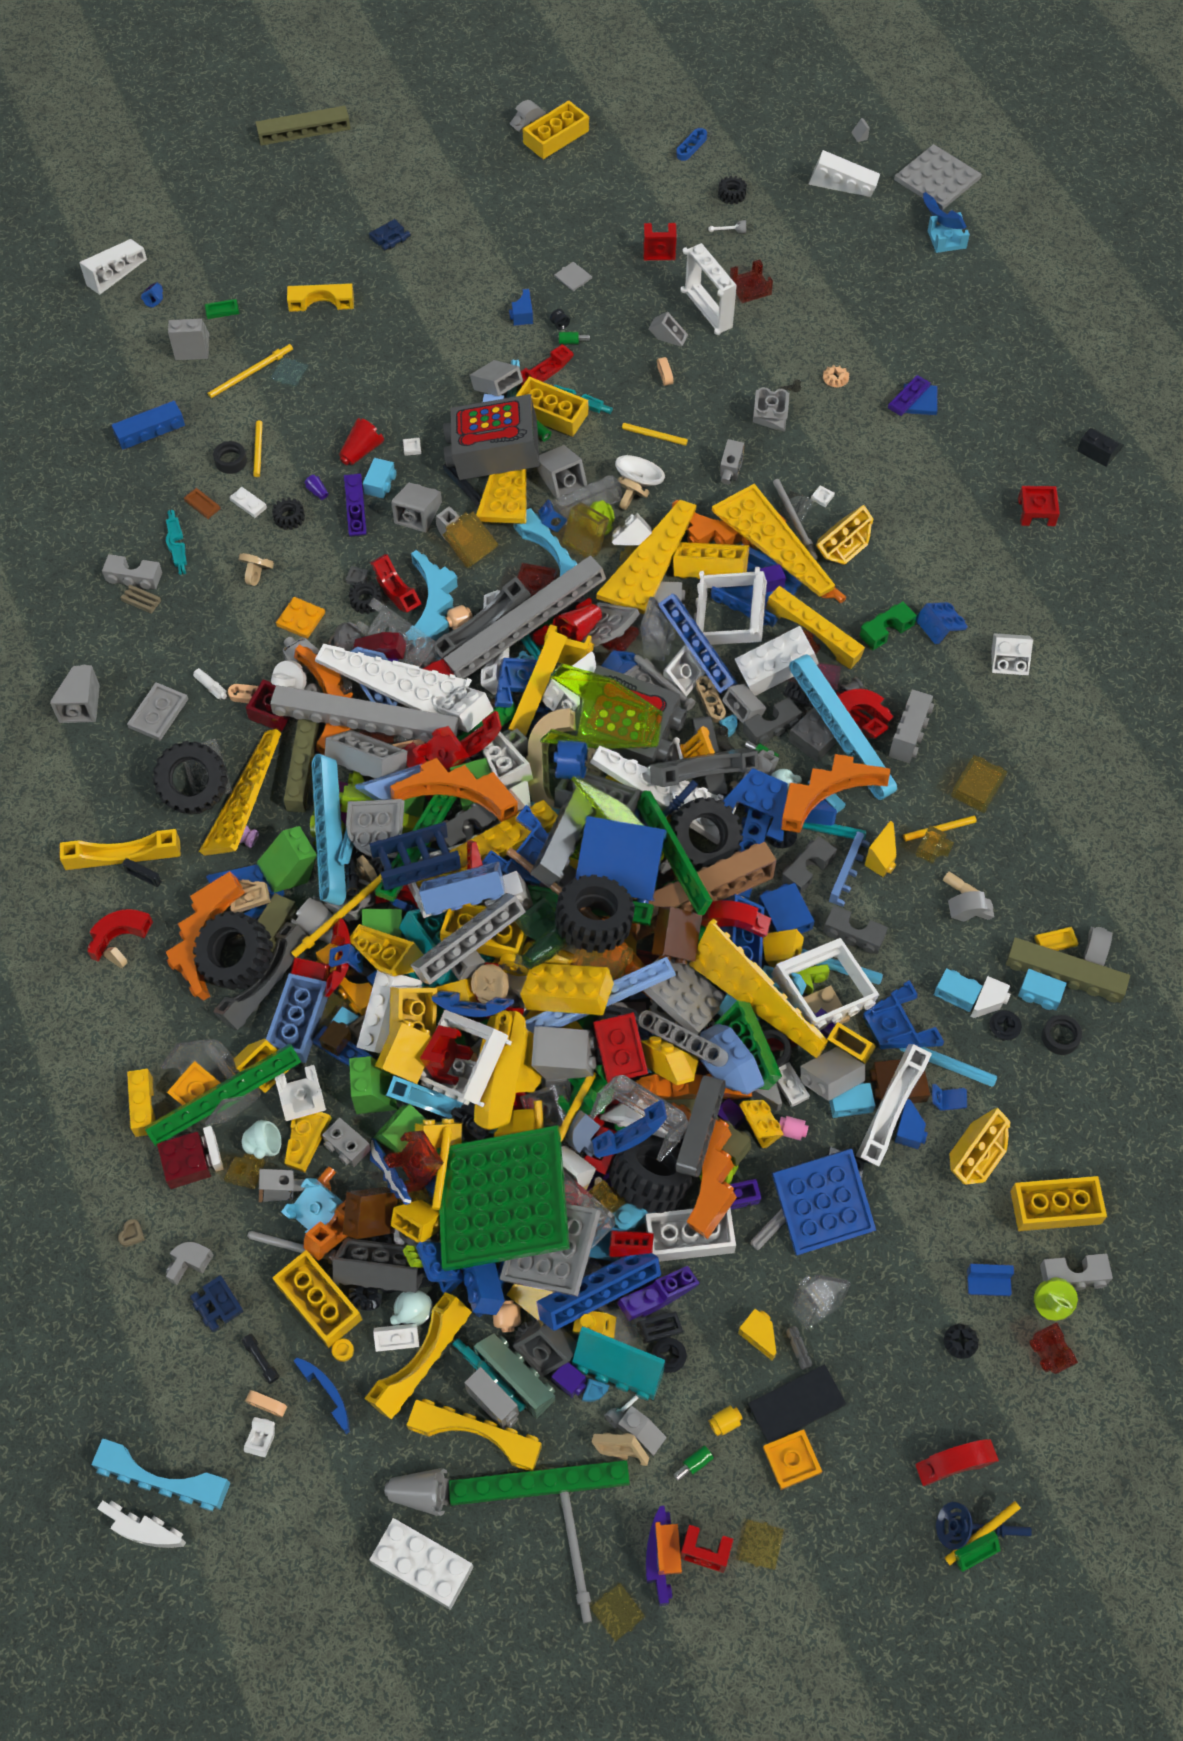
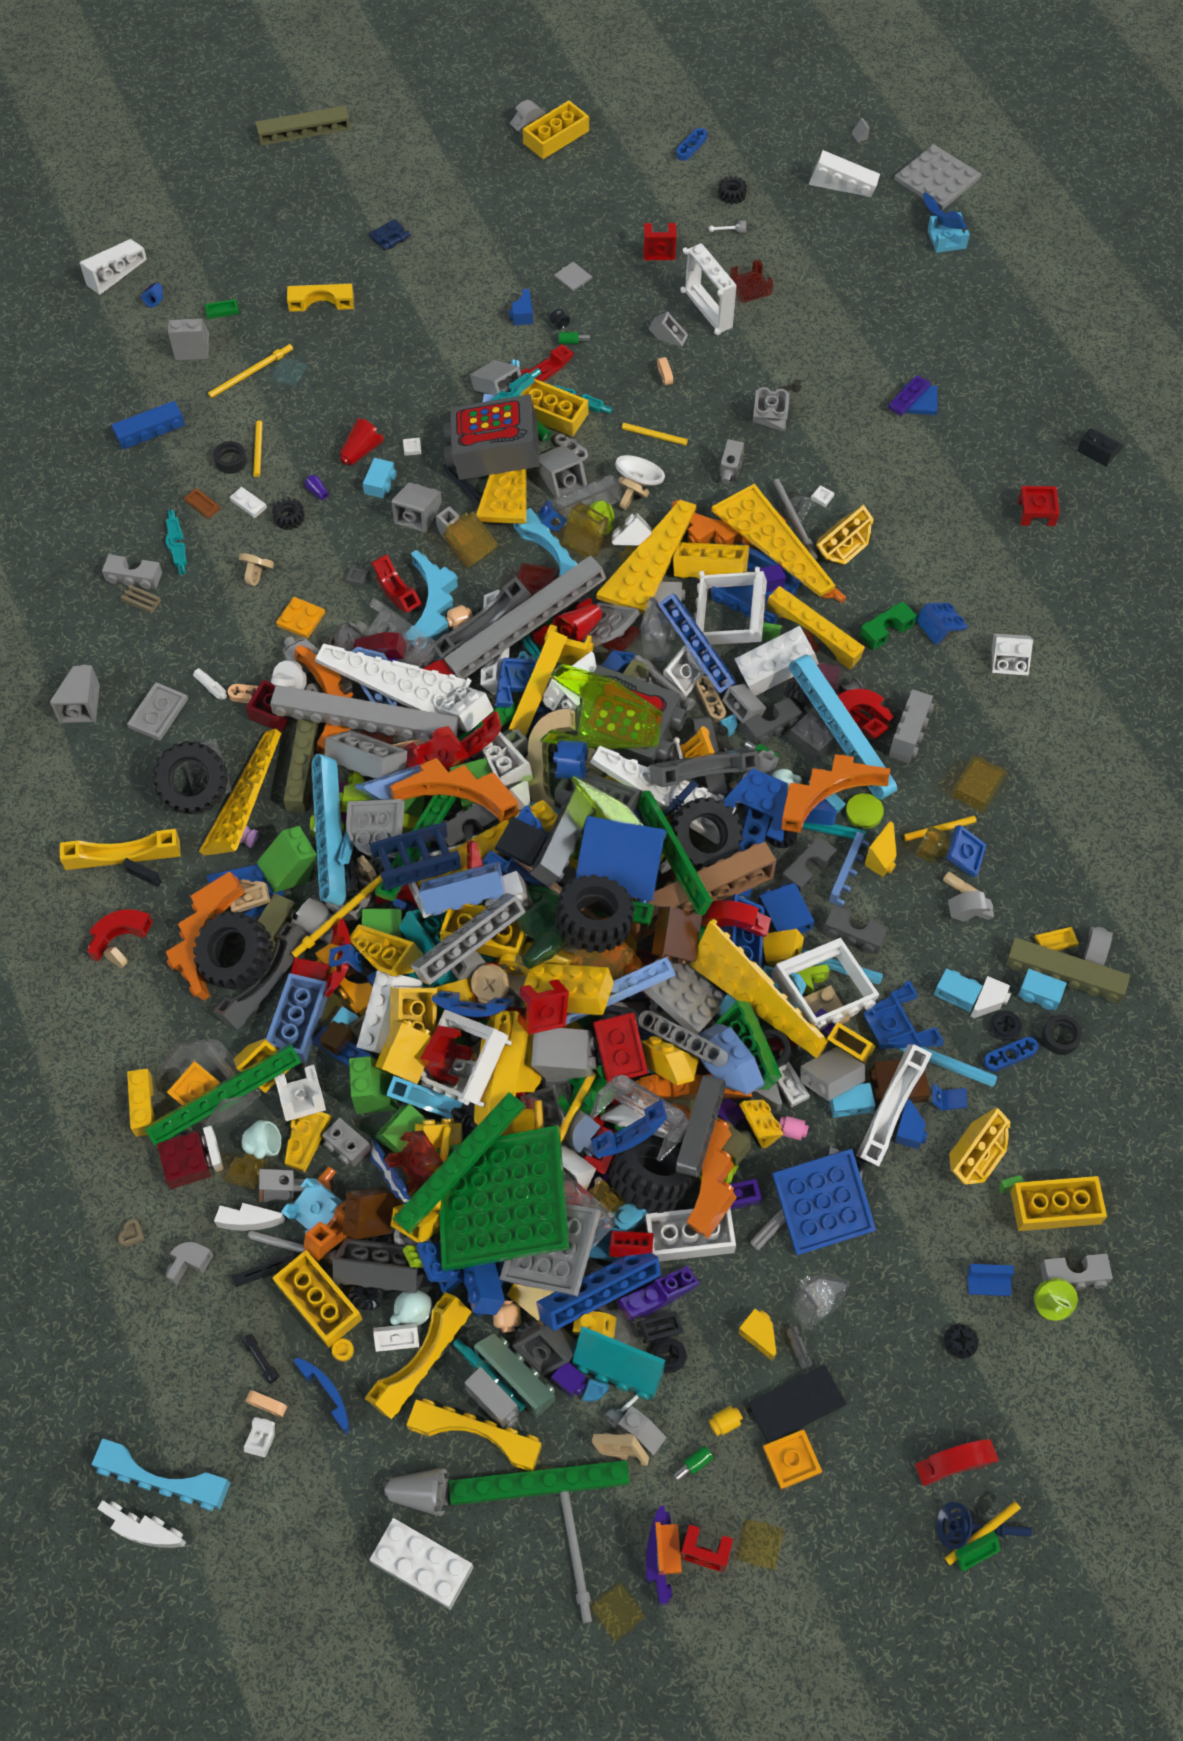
(222, 1299): dark blue plate -> none
(248, 1218): none -> white slope
(263, 1270): none -> black pin
(355, 505): dark purple slope -> none
(361, 589): black tyre -> none
(459, 1163): none -> green plate
(518, 385): none -> teal piece
(521, 841): none -> black tile
(544, 1009): none -> red panel
(578, 448): none -> light grey piece
(637, 668): none -> olive bracket
(770, 631): none -> bright green tile
(831, 380): light nougat gear -> none
(864, 811): none -> lime tile
(966, 851): none -> blue tile
(1007, 1184): none -> bright green tile
(1013, 1047): none -> blue beam
(1052, 1349): clear red cylinder -> none

